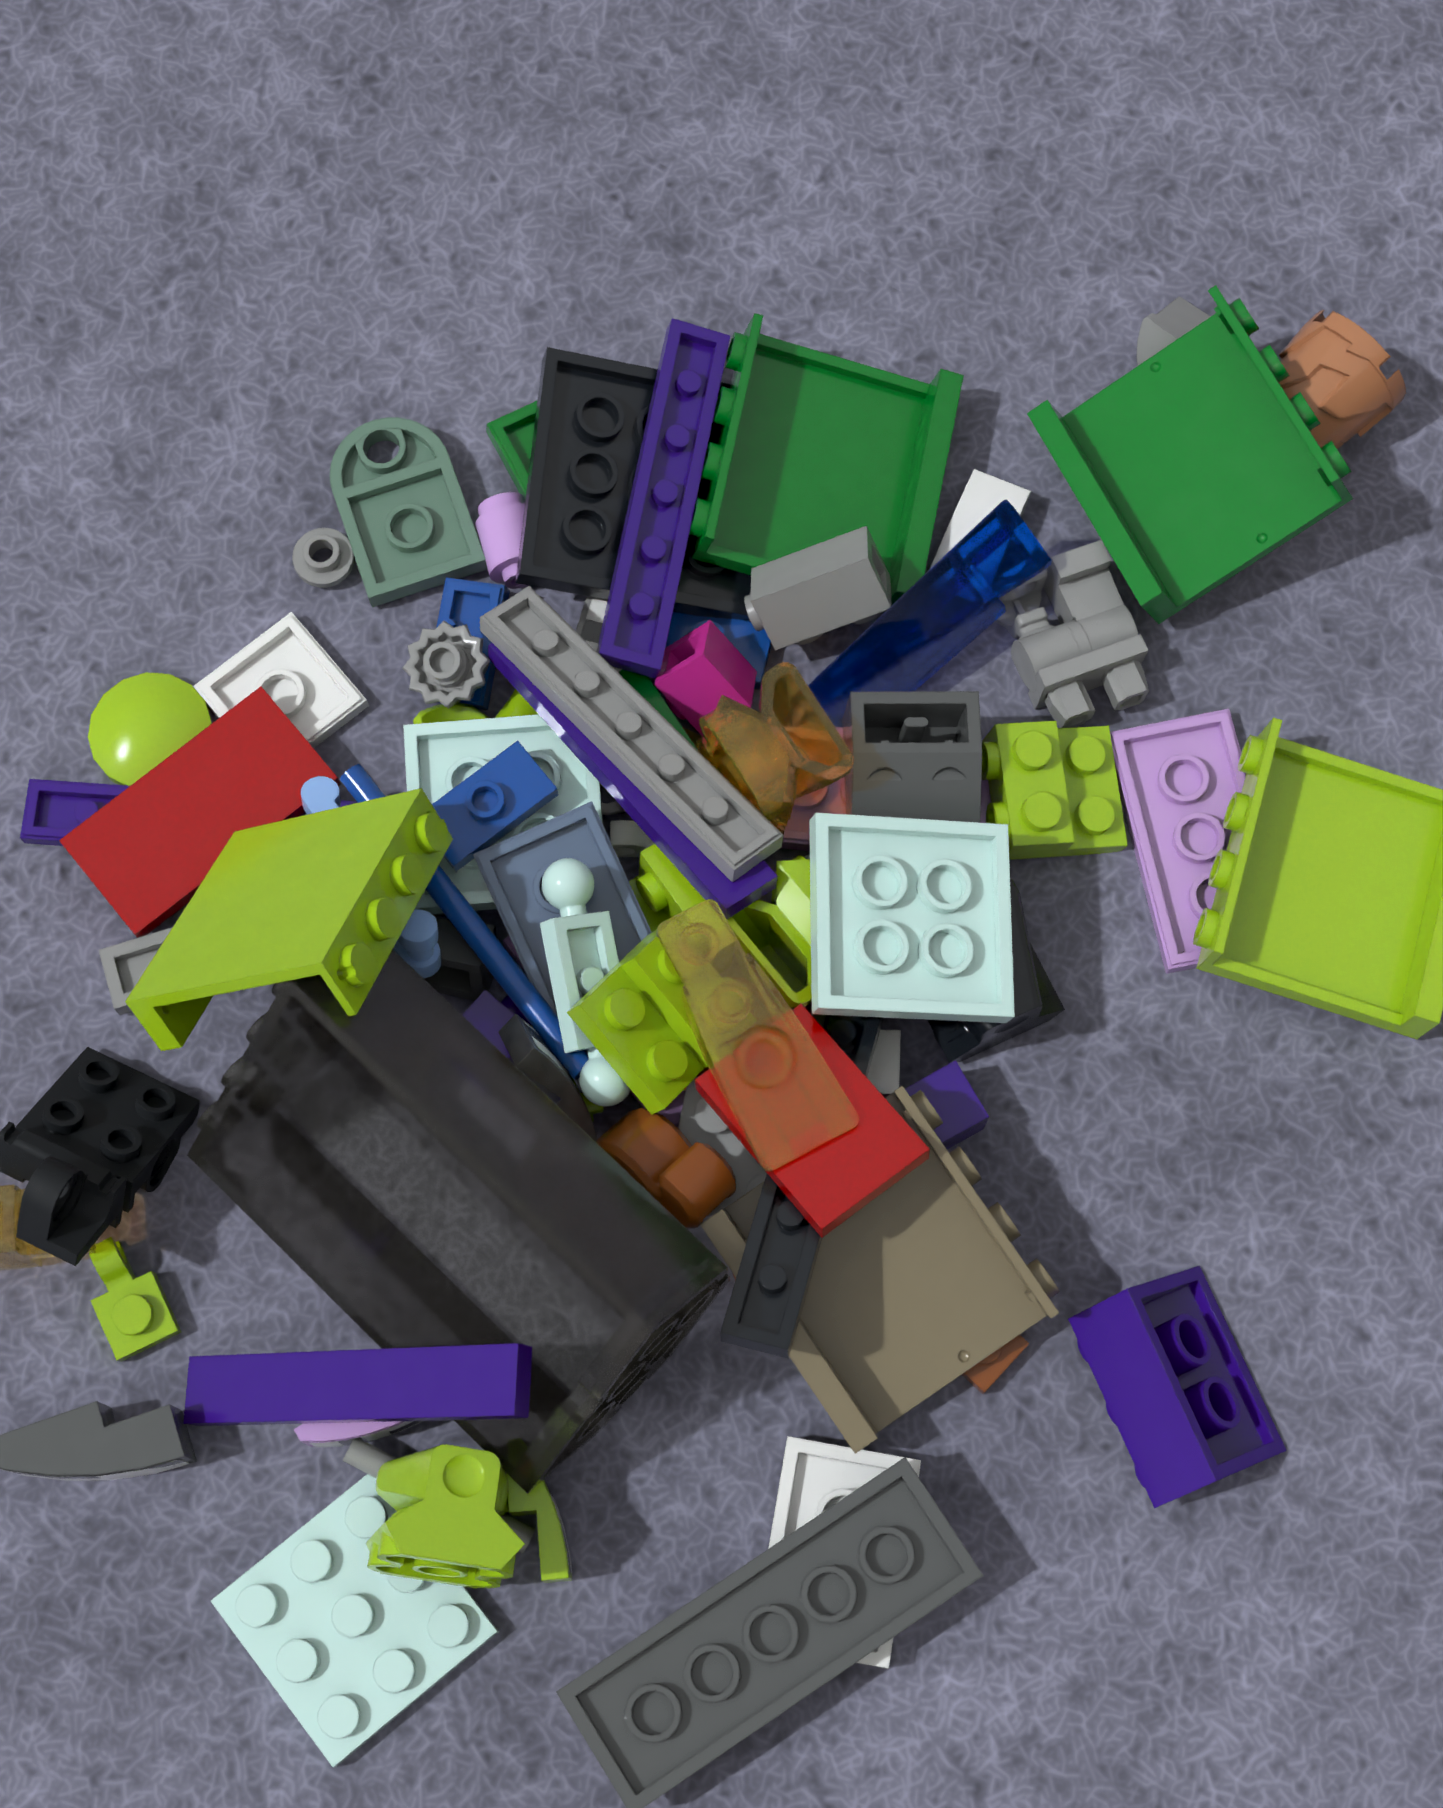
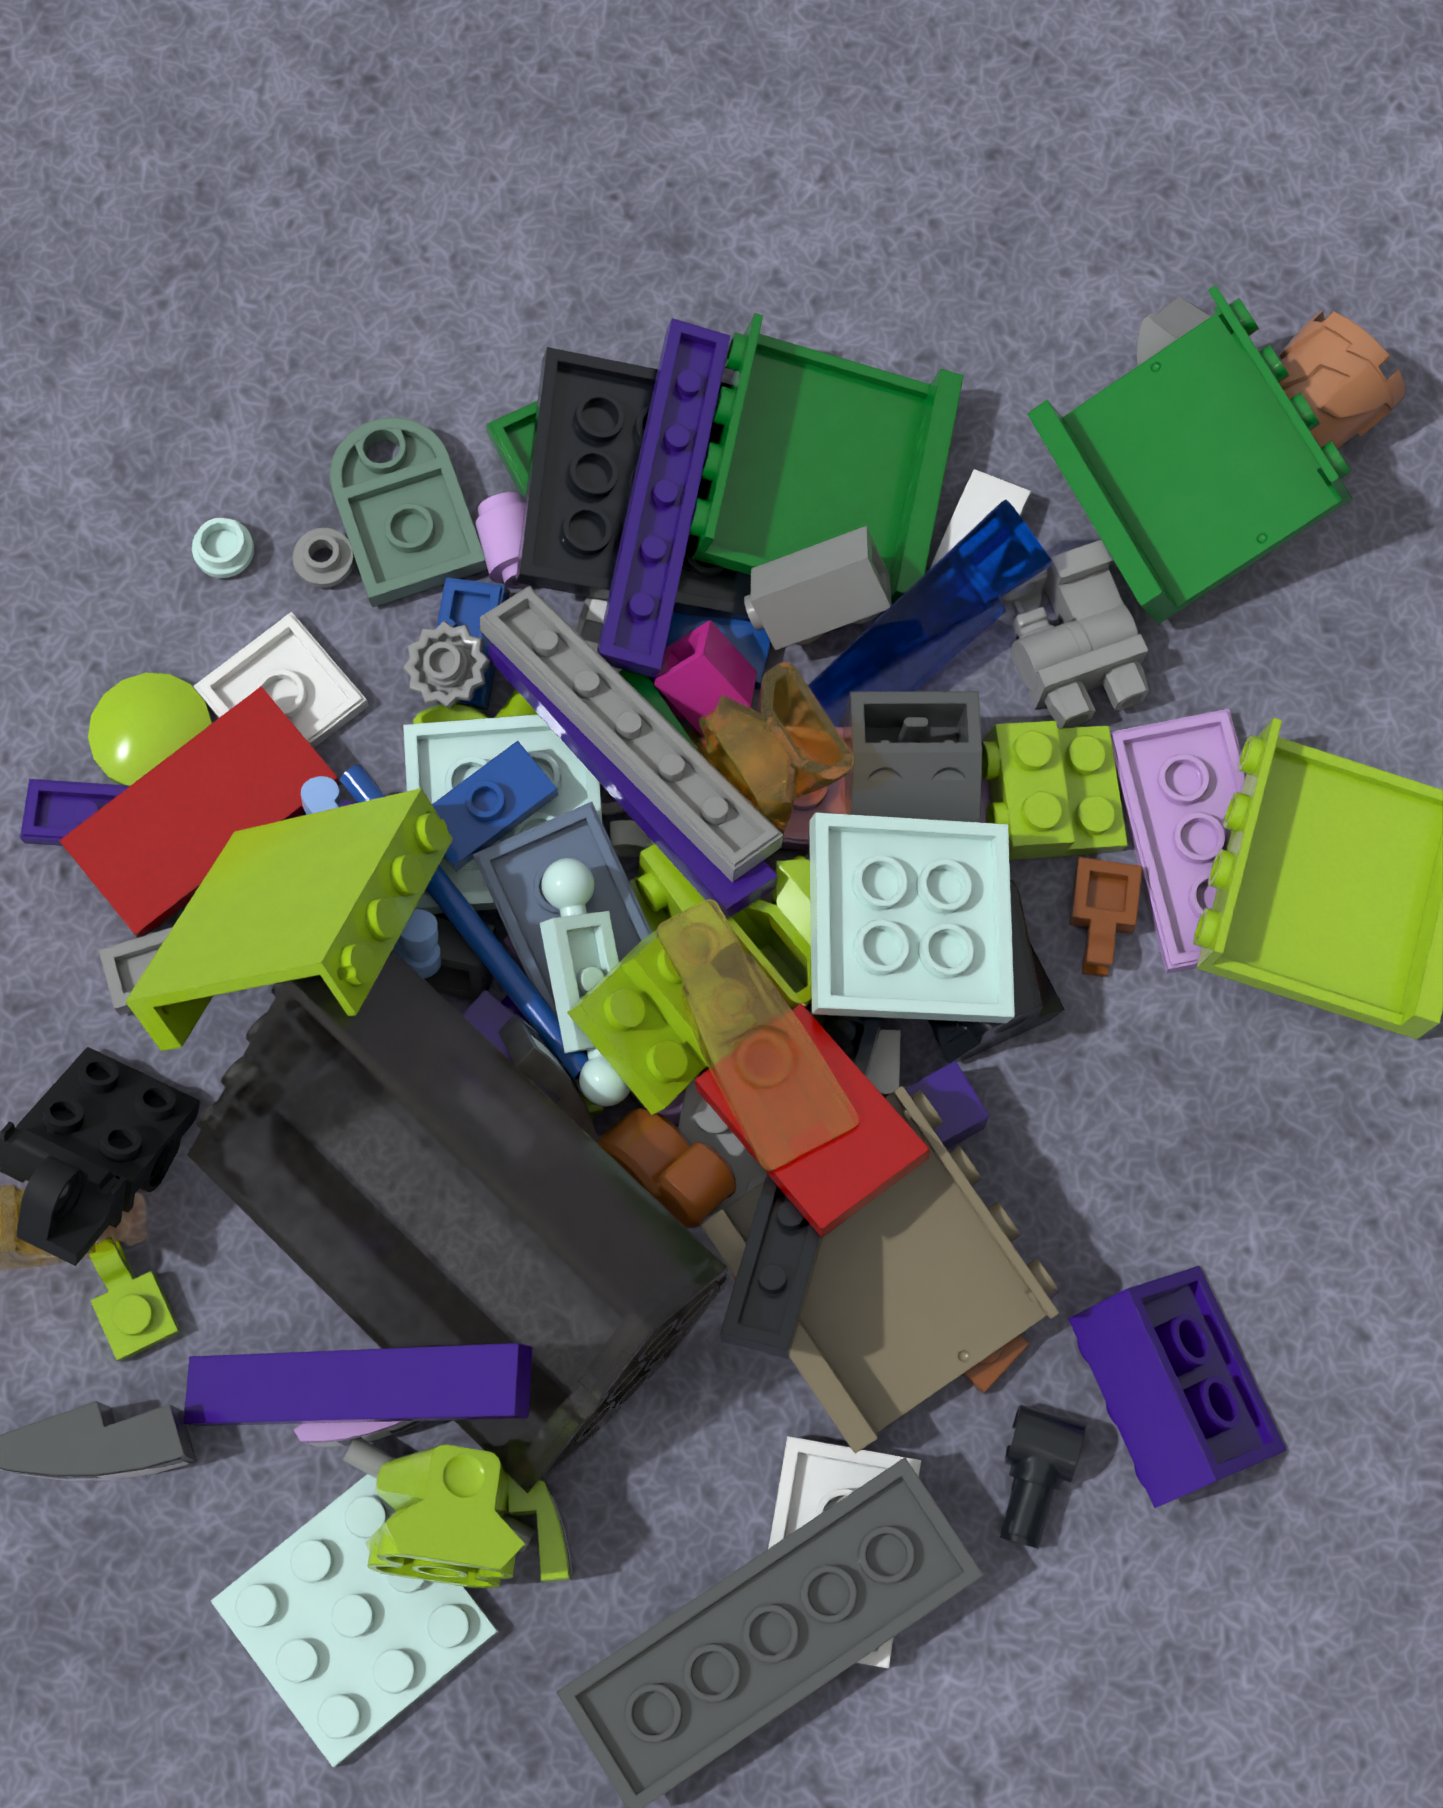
(222, 547): none -> light aqua plate
(1040, 1458): none -> black pin
(1106, 903): none -> dark orange plate

